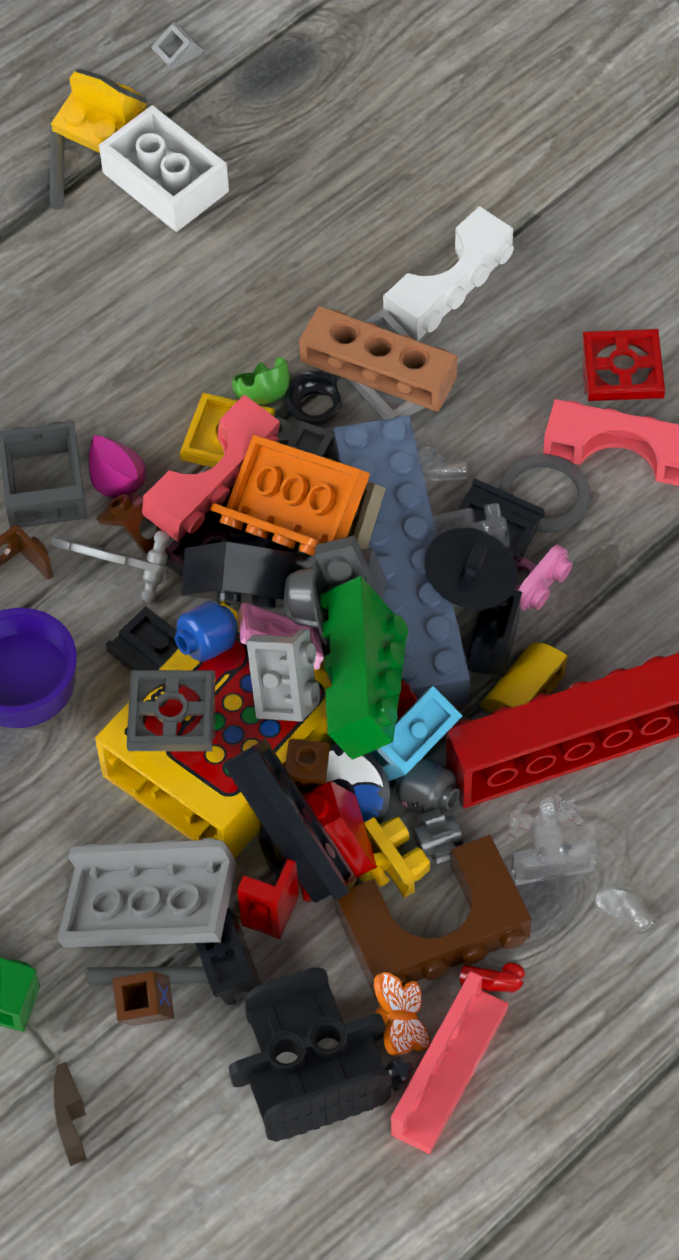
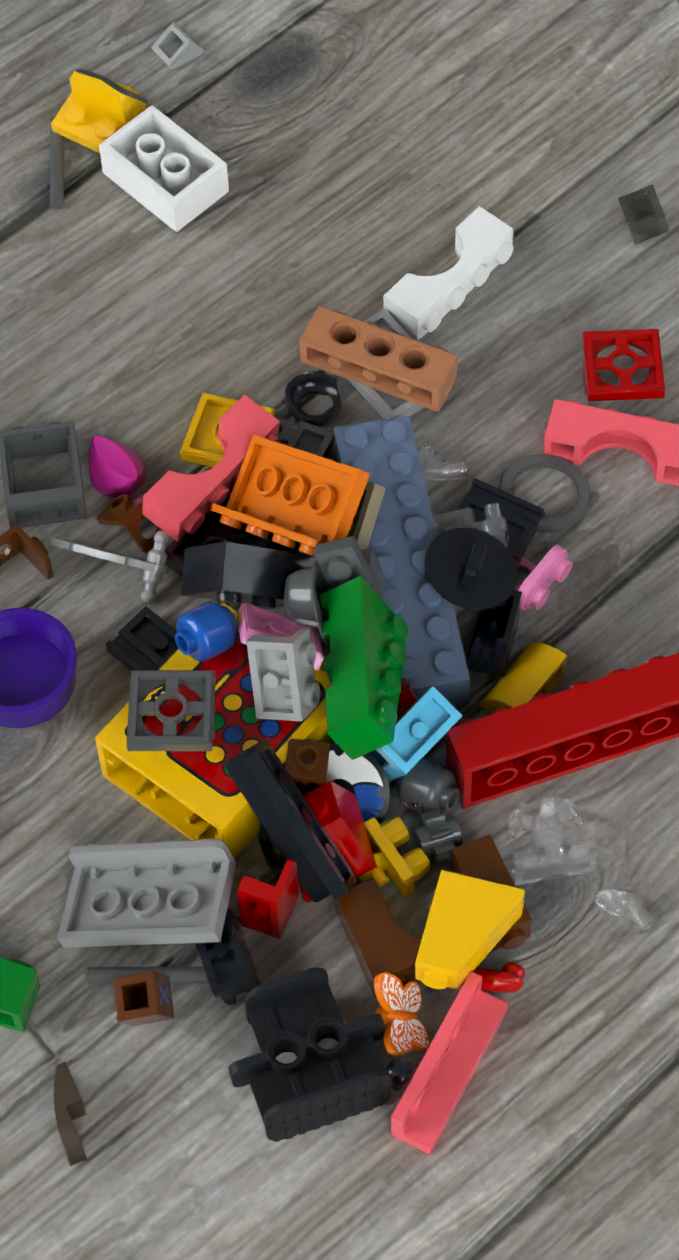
(264, 384): bright green hair -> none
(463, 927): none -> yellow slope
(643, 214): none -> clear smoke brick

